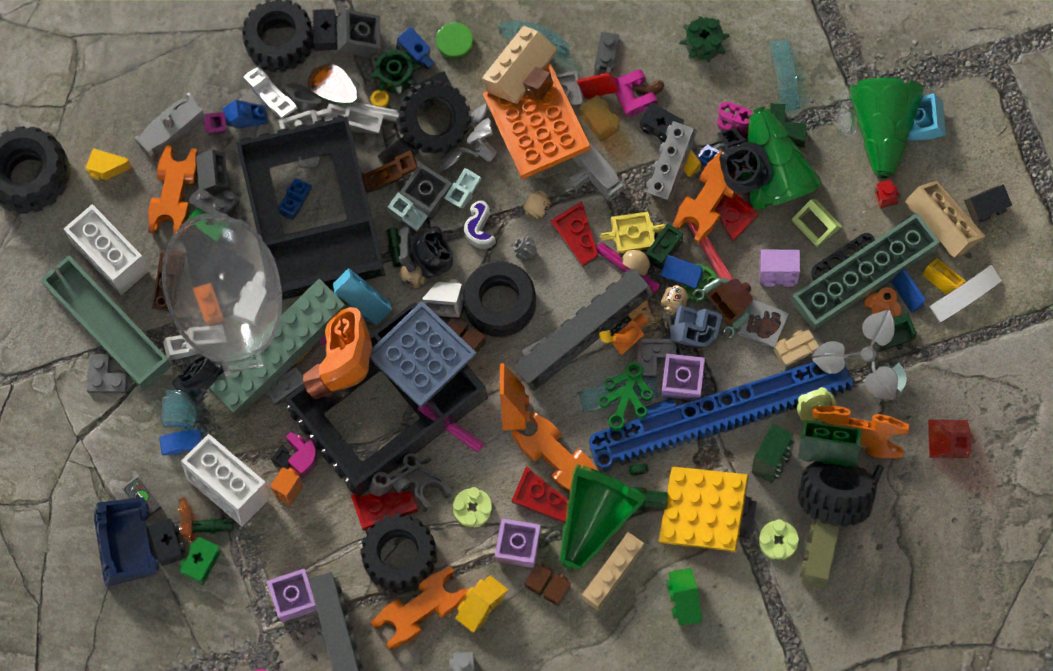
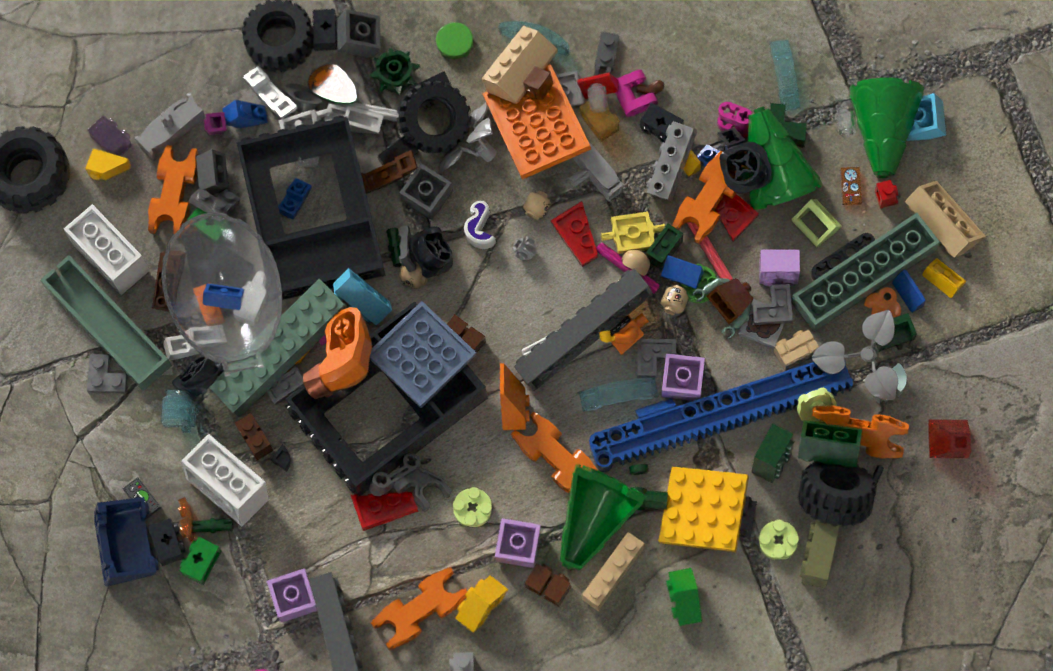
(109, 137): none -> clear purple brick
(179, 441): blue slope -> none
(223, 296): none -> blue slope
(253, 436): none -> reddish brown piece
(287, 485): orange brick -> none
(306, 456): dark pink brick -> none
(380, 99): yellow tile -> none
(398, 527): black tyre -> none
(405, 212): light aqua brick -> none
(415, 47): blue torso -> none
(445, 298): white torso -> none
(457, 431): dark pink axle -> none
(462, 190): light aqua brick -> none
(493, 275): black tyre -> none
(539, 497): red wing -> none
(597, 98): none -> clear brick
(626, 393): green plant -> none
(695, 327): sand blue brick -> none
(704, 38): dark green brick -> none
(778, 310): none -> flat silver plate
(851, 186): none -> clear orange tile
(965, 294): white slope -> none
(987, 203): black brick -> none

